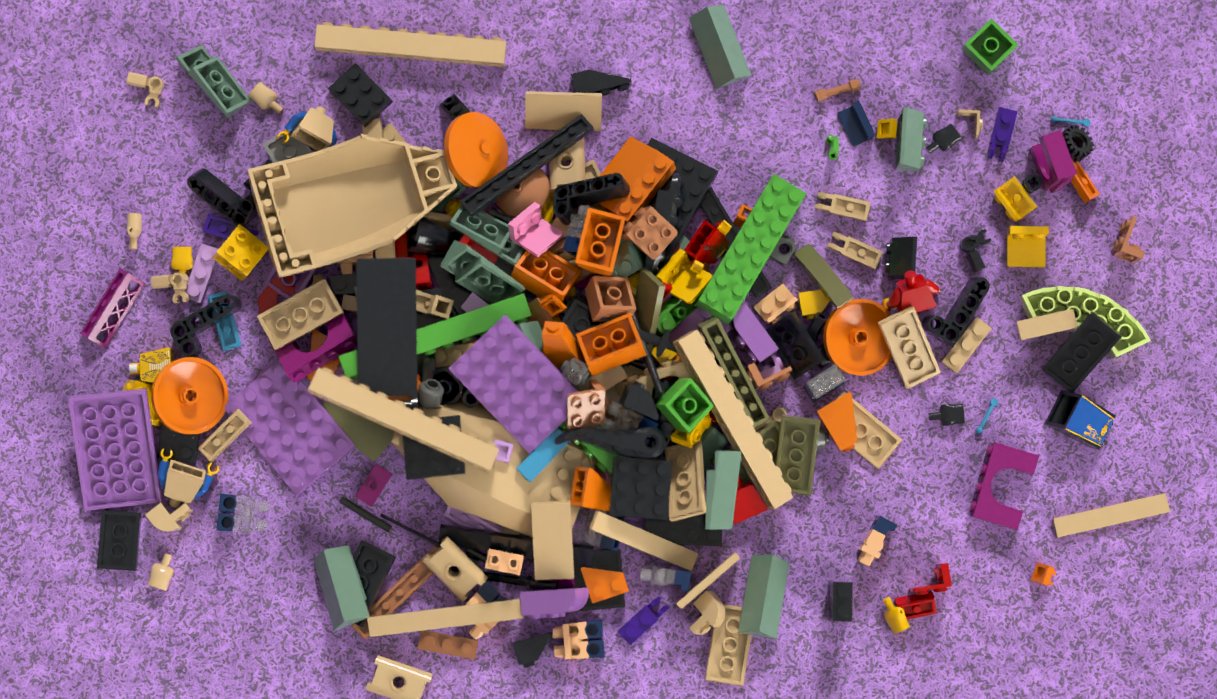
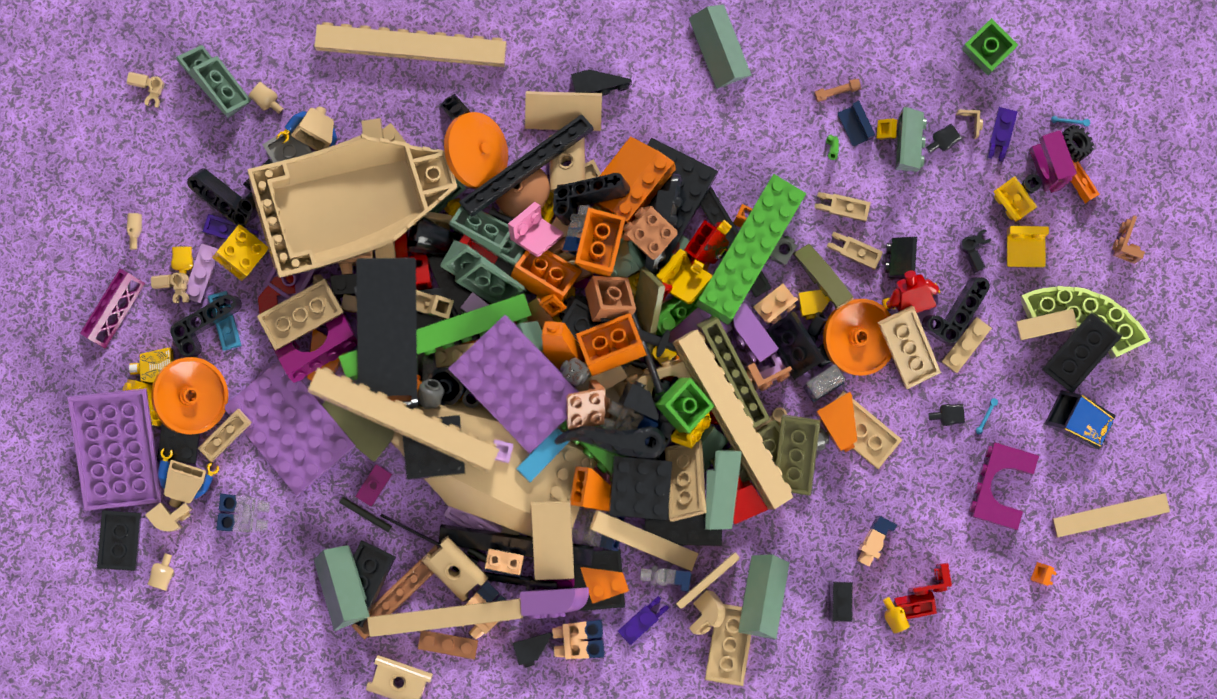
(360, 95): black plate -> none

